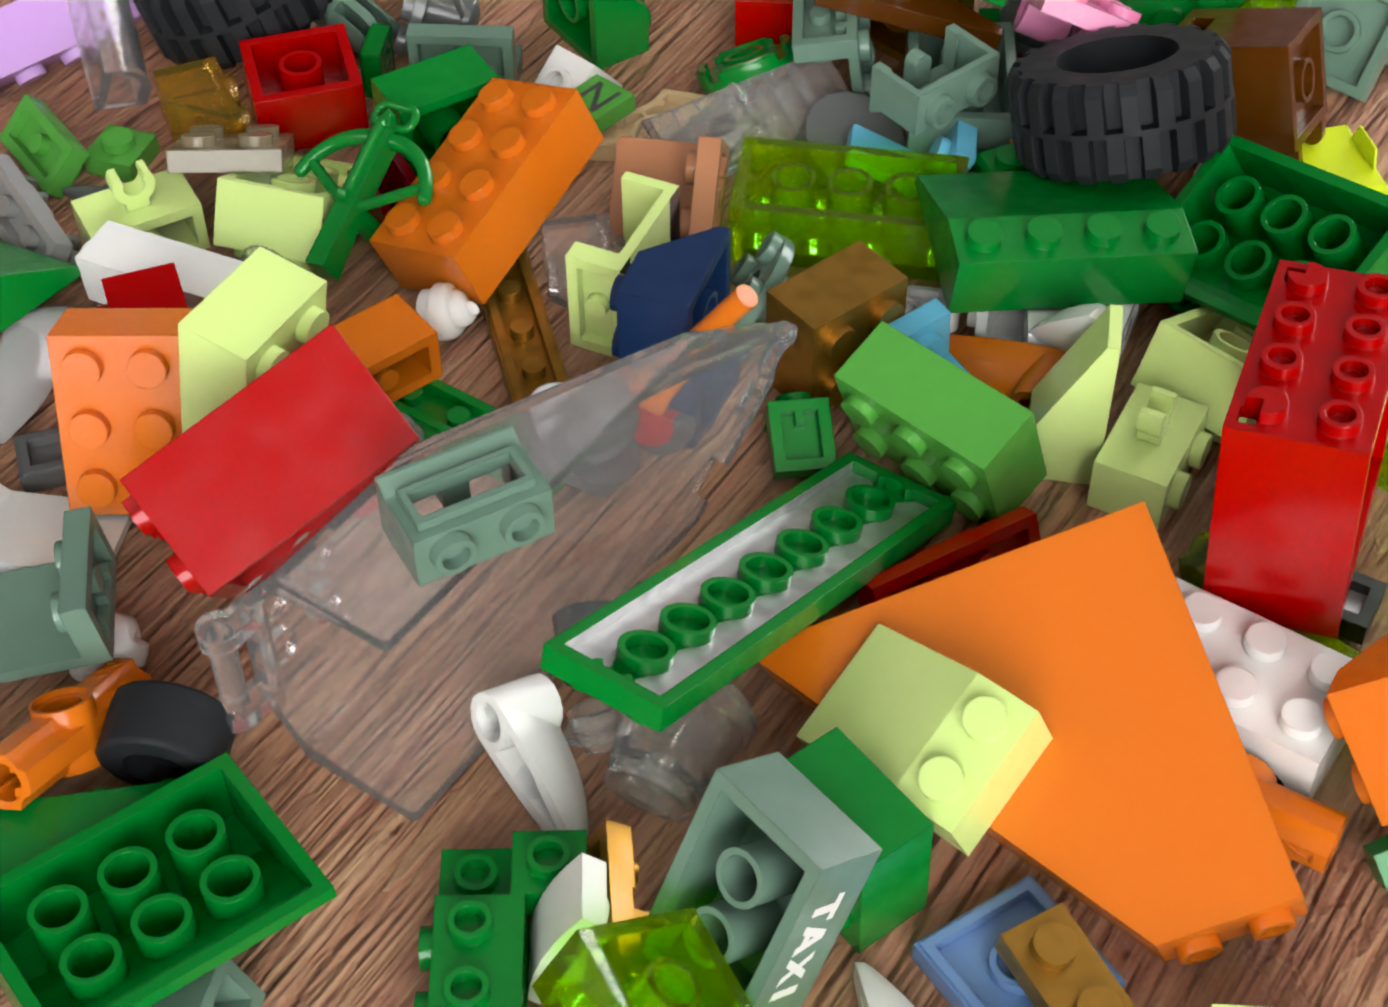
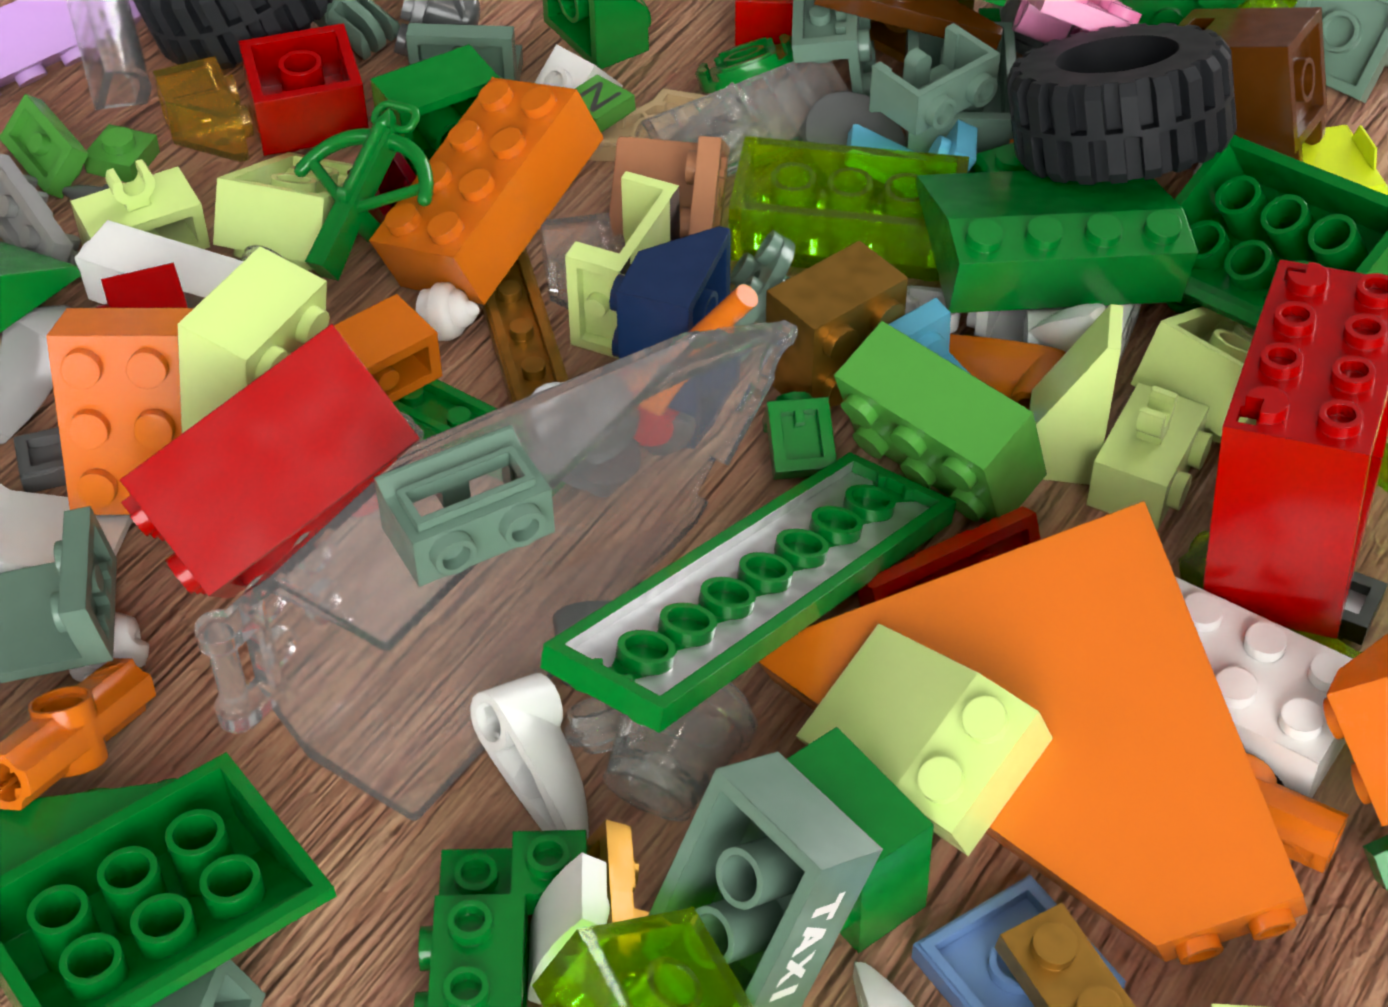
(161, 731): black tyre -> none
(212, 151): dark tan plate -> none
(376, 55): green tile -> none

